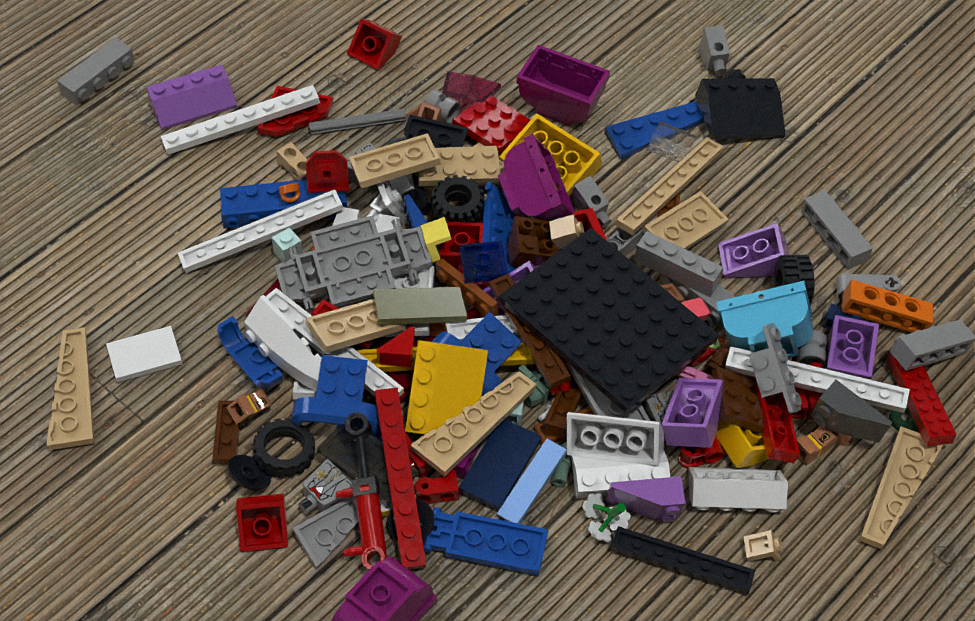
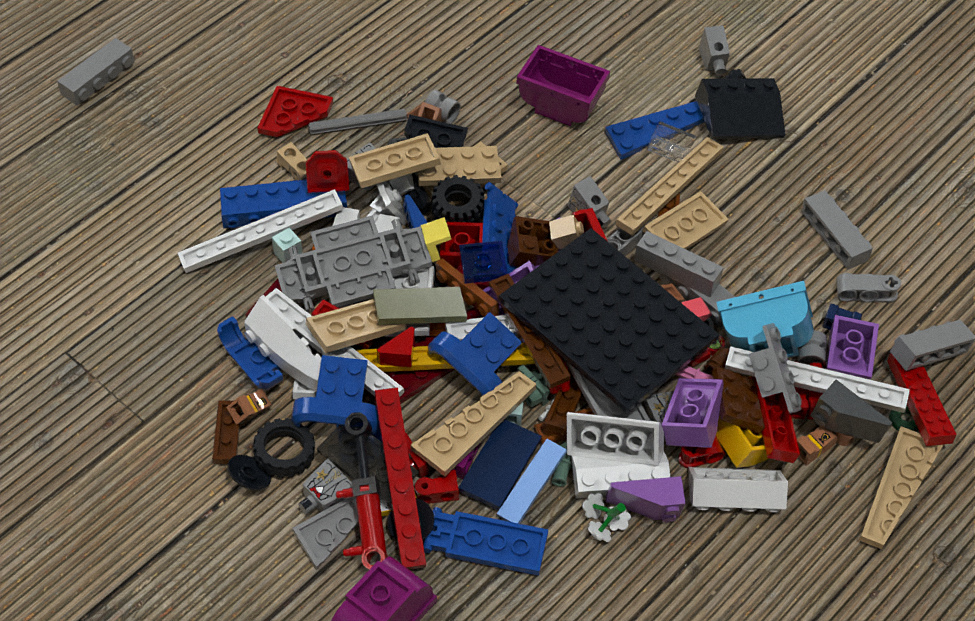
(72, 404): tan wing -> none
(144, 354): white tile -> none
(191, 97): medium lavender slope -> none
(240, 119): white plate -> none
(262, 522): red slope -> none
(287, 189): orange tile -> none
(373, 43): red slope -> none
(443, 384): yellow slope -> none
(468, 87): clear pink slope -> none
(492, 123): red plate -> none
(533, 184): magenta container -> none
(572, 157): yellow slope -> none
(683, 560): black plate -> none
(753, 252): medium lavender slope -> none
(762, 546): tan bracket -> none
(794, 269): black tyre -> none
(887, 307): orange brick -> none

